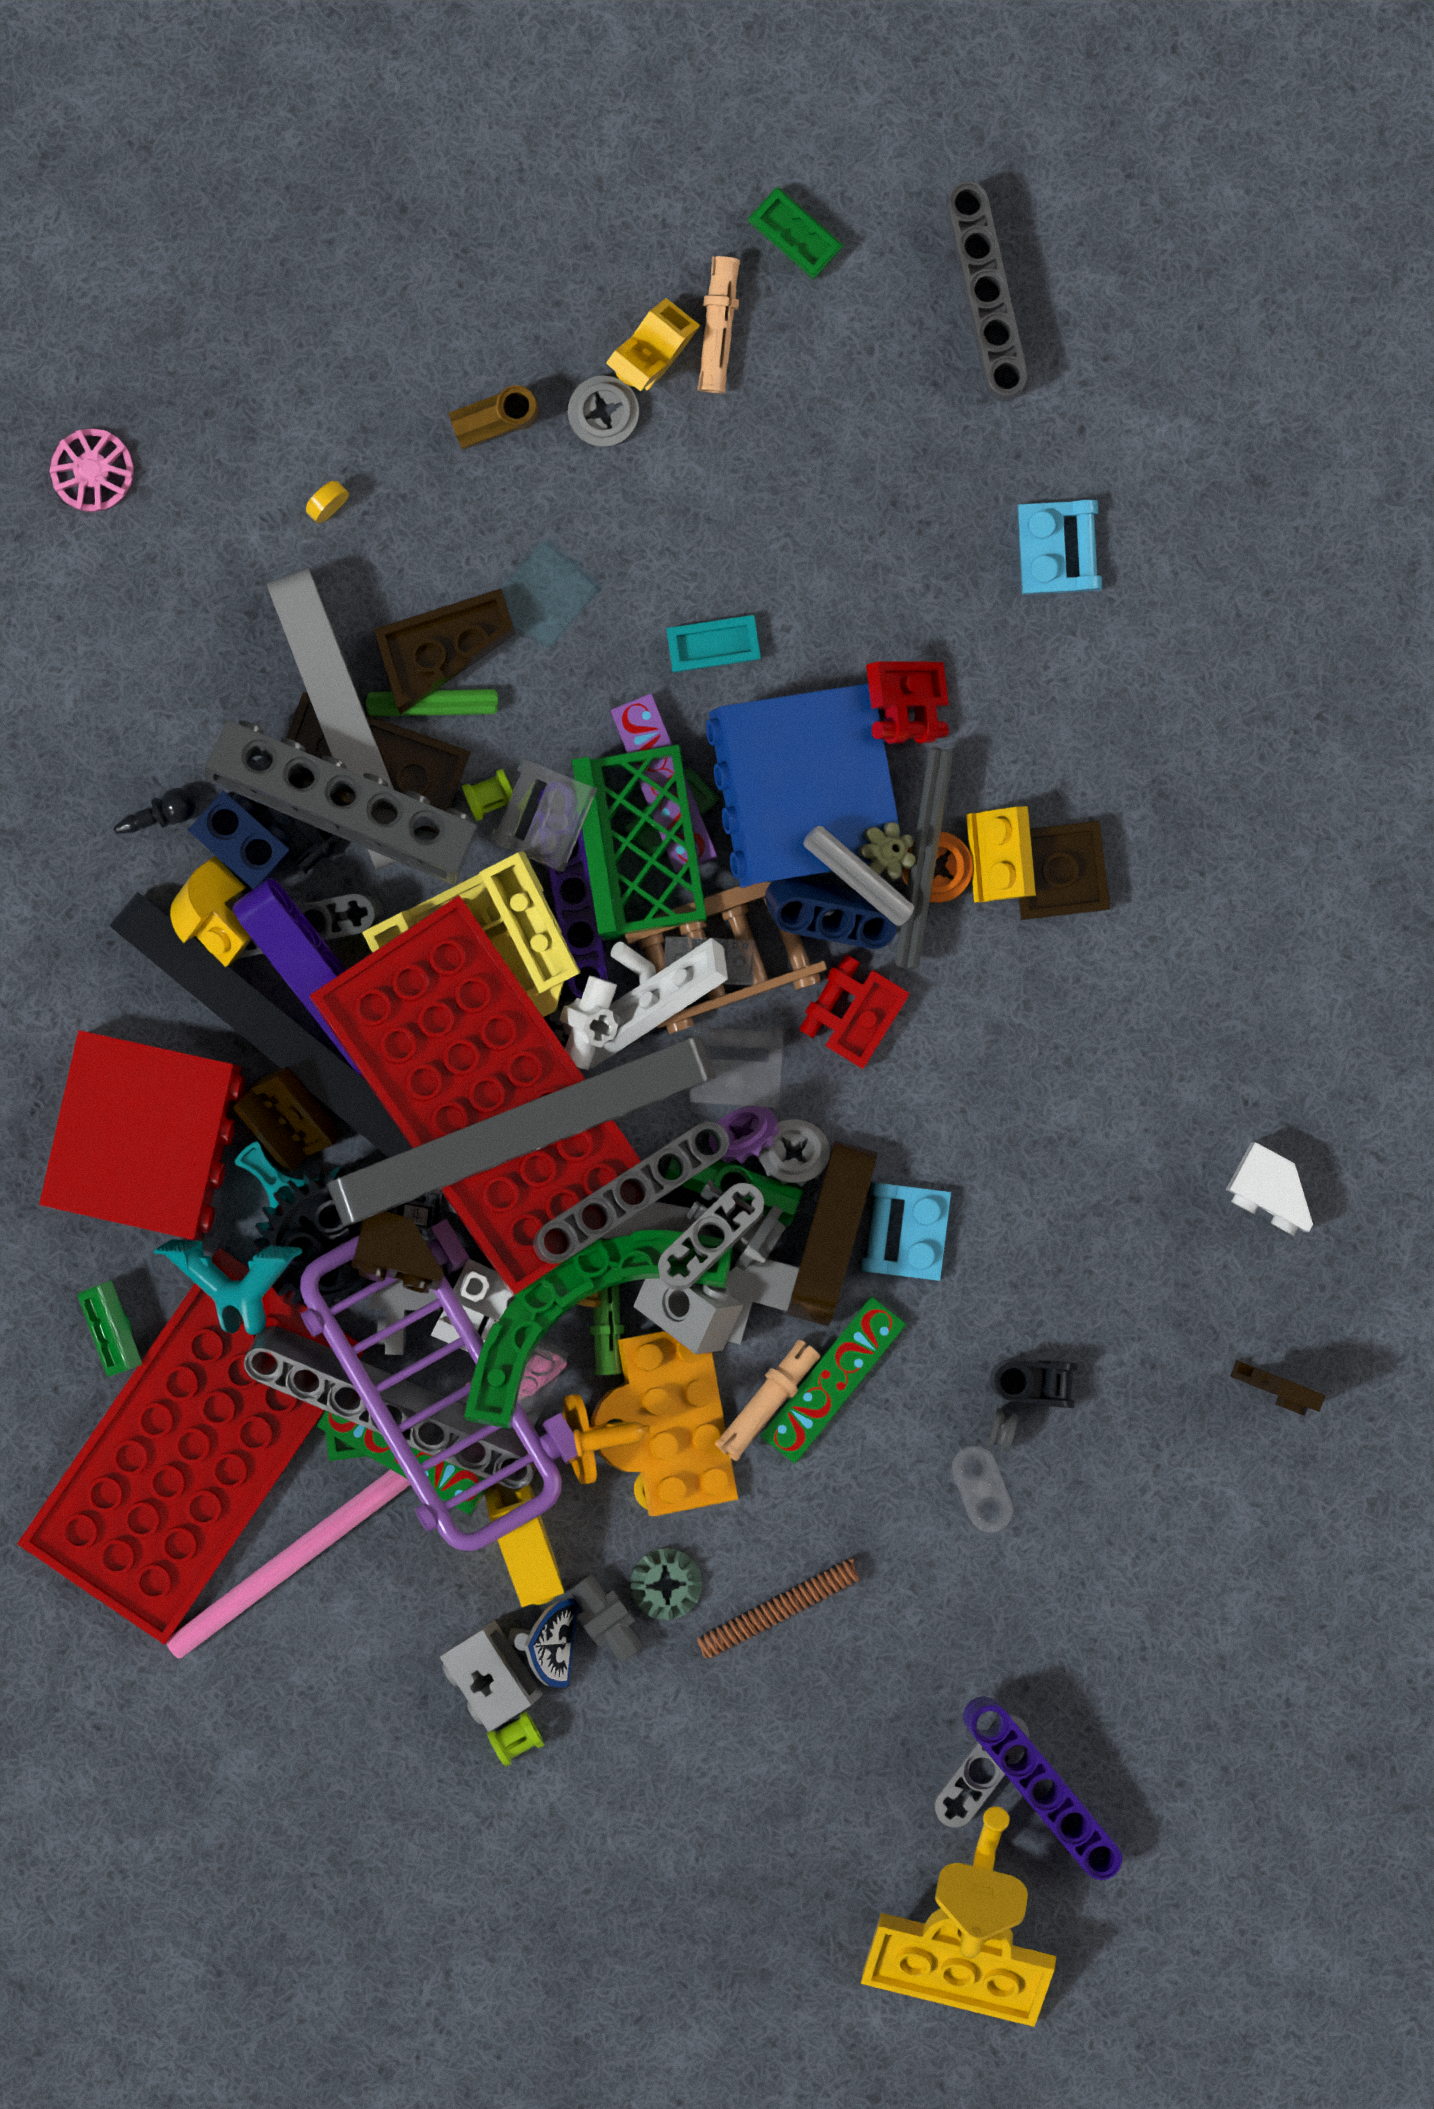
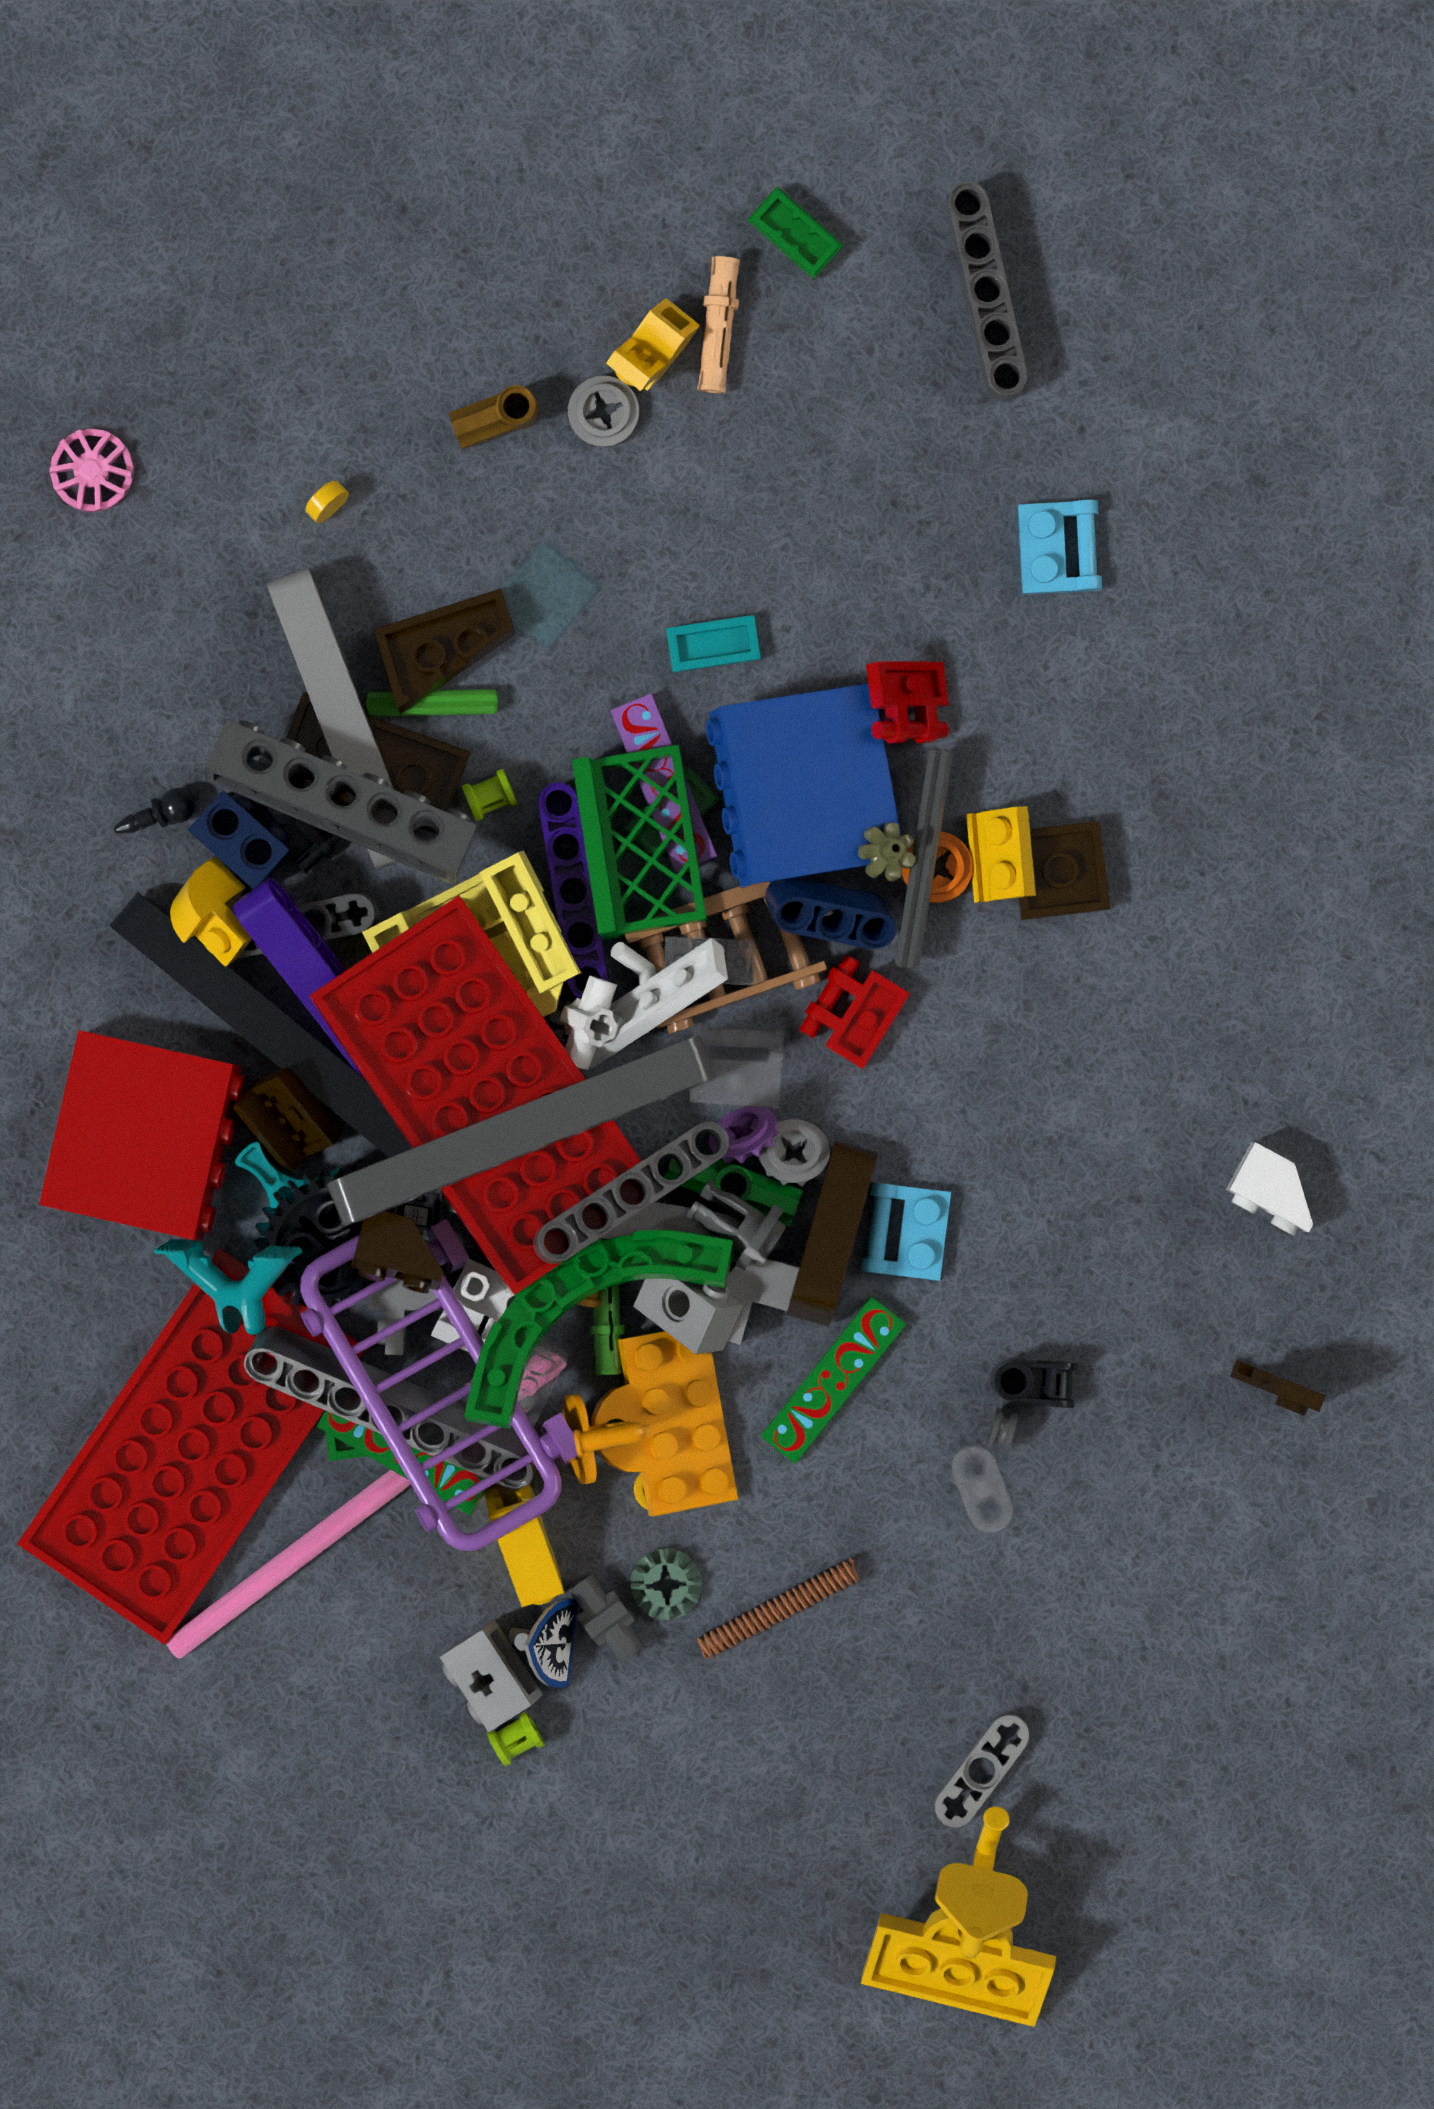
(109, 1328): green plate -> none
(556, 818): clear plate -> none
(727, 1205): light grey beam -> none
(778, 1386): light nougat pin -> none
(858, 875): light grey axle -> none
(1057, 1802): dark purple beam -> none

